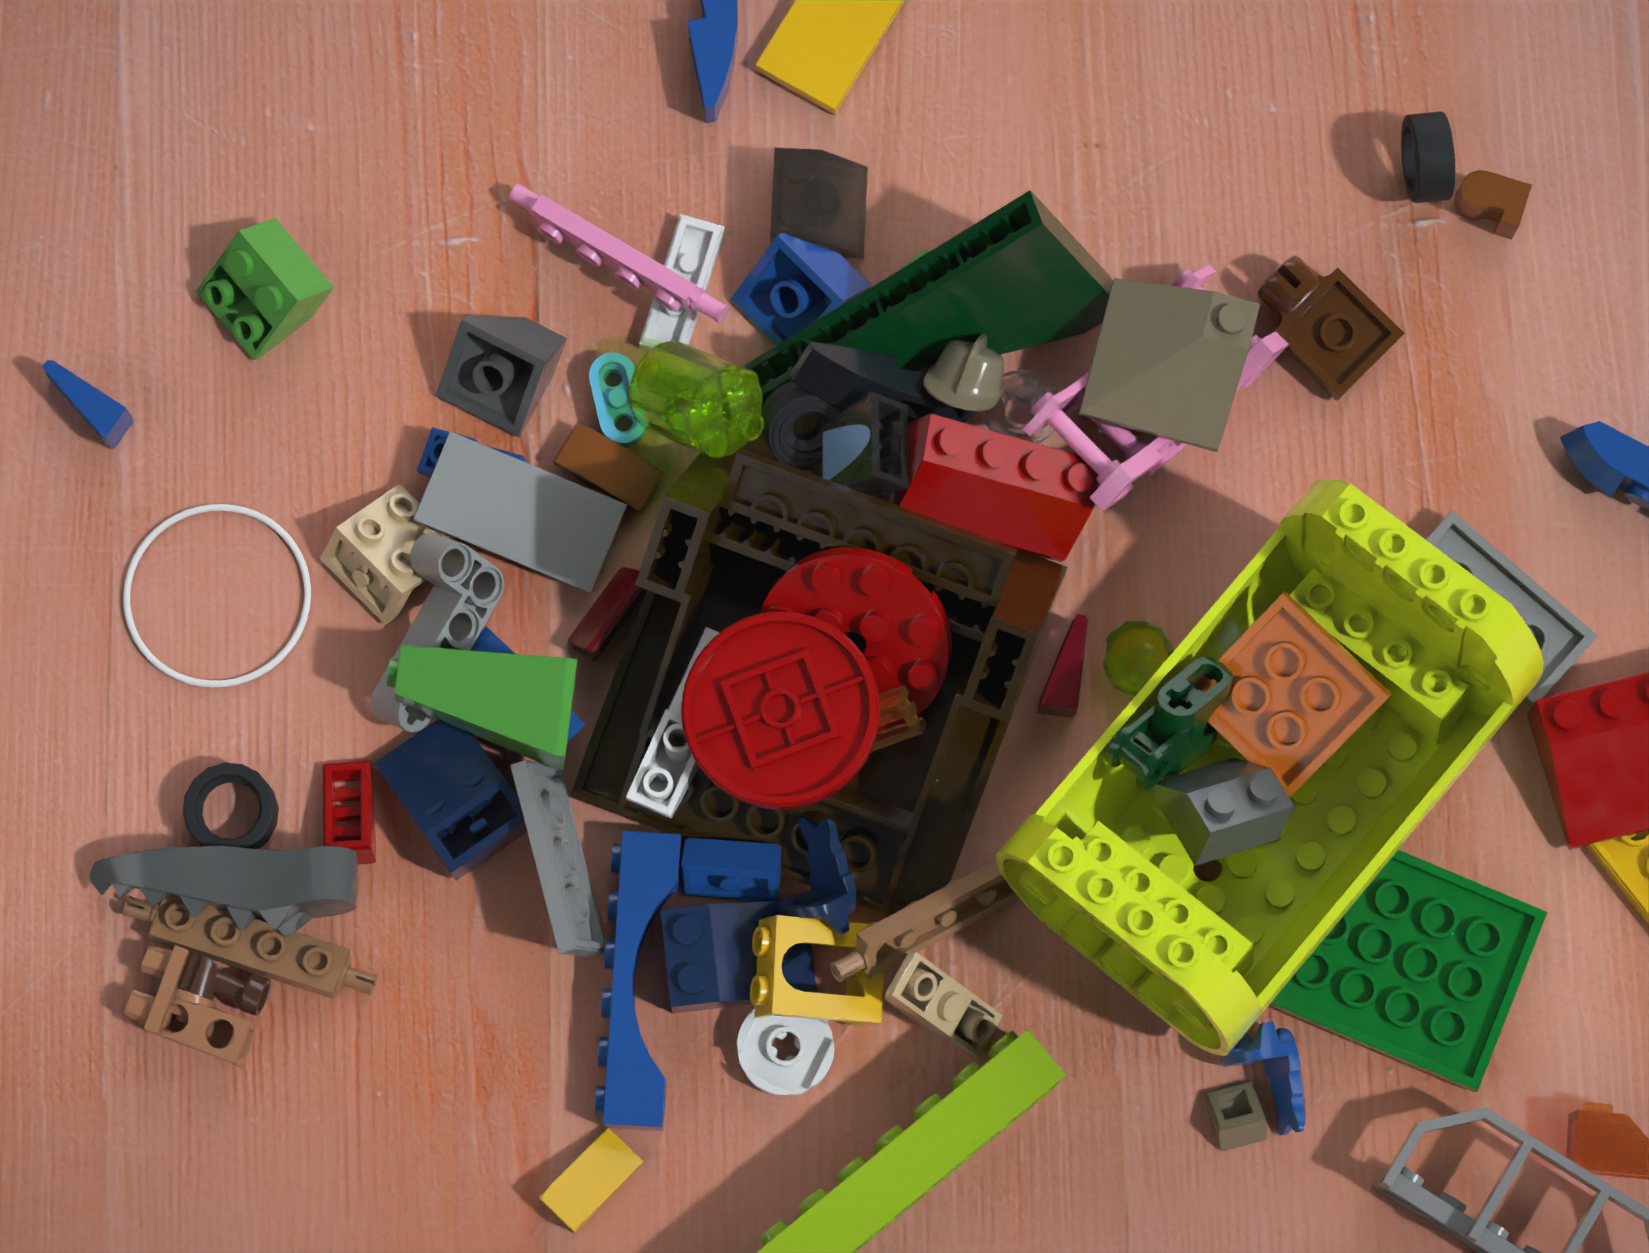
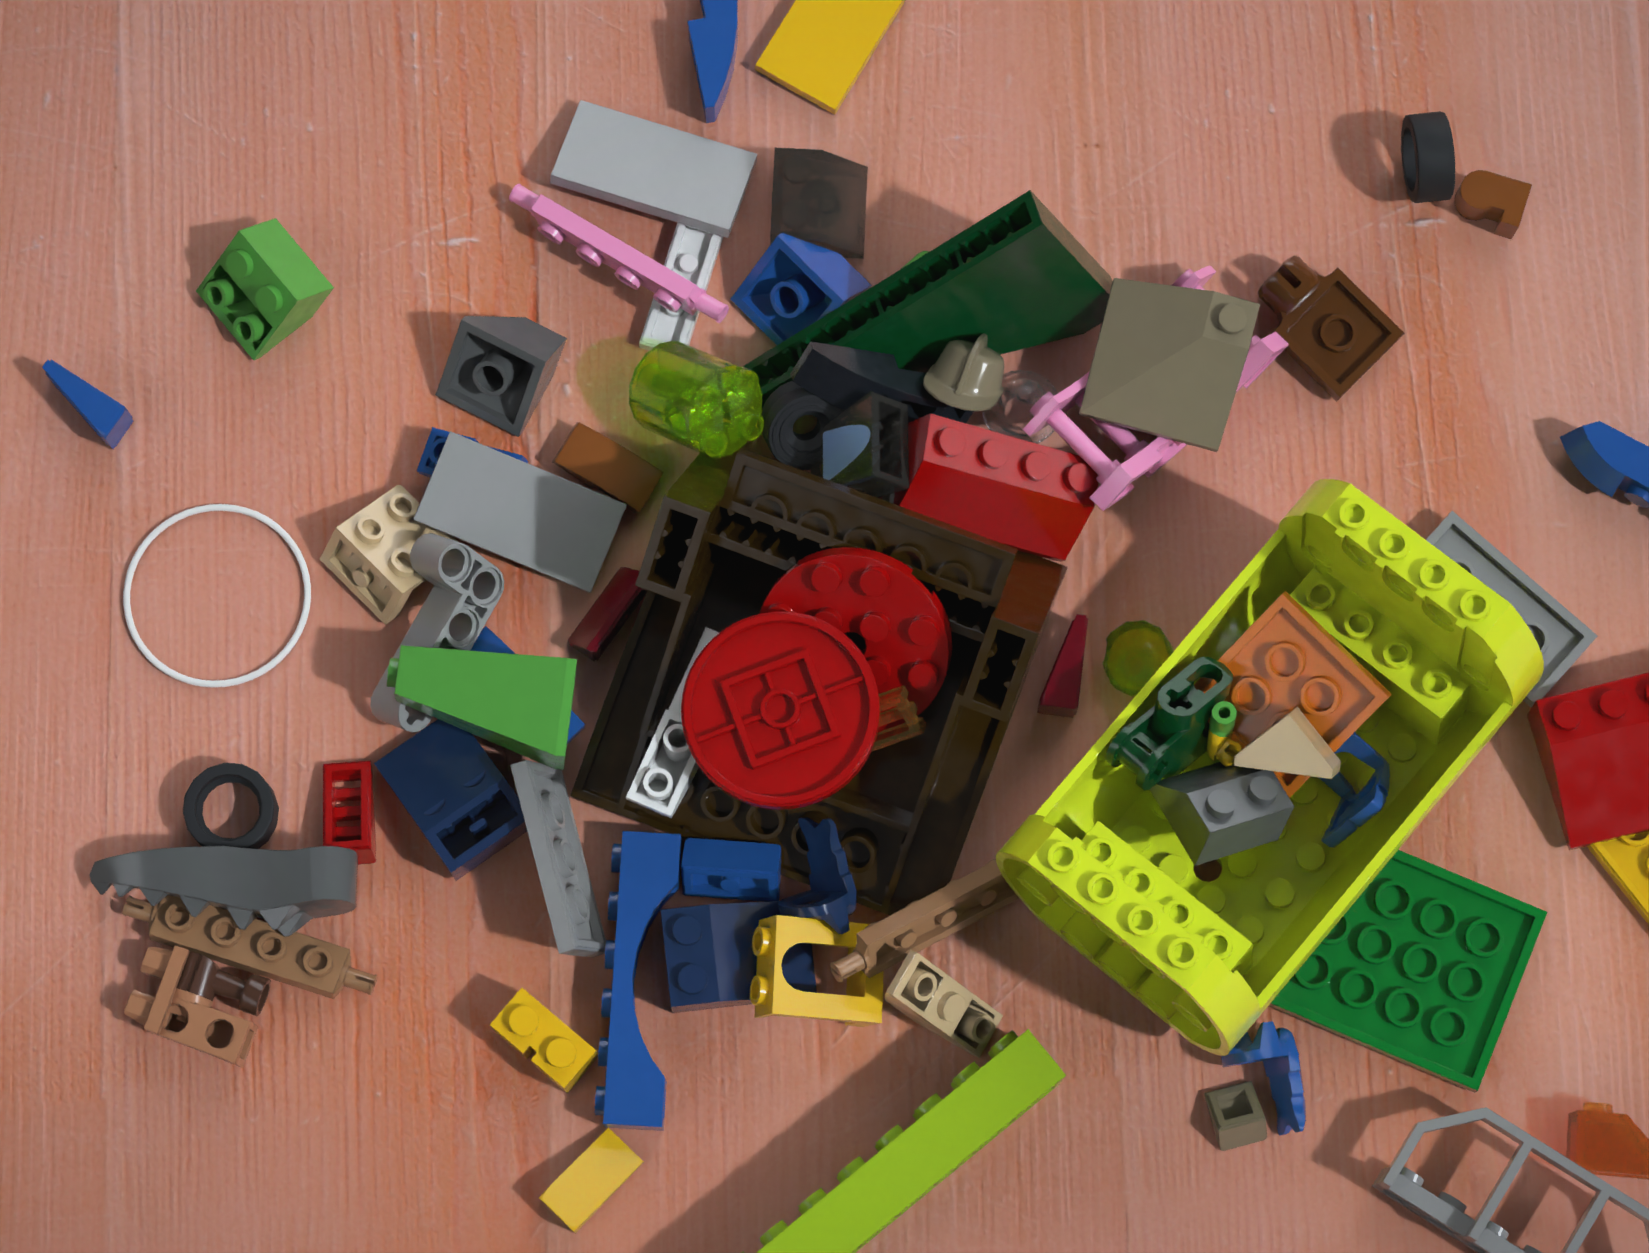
(559, 1050): none -> yellow piece
(613, 402): plate -> none
(653, 168): none -> light grey tile
(795, 1074): white plate -> none
(1220, 733): none -> arm
(1291, 748): none -> tan slope
(1357, 808): none -> blue piece

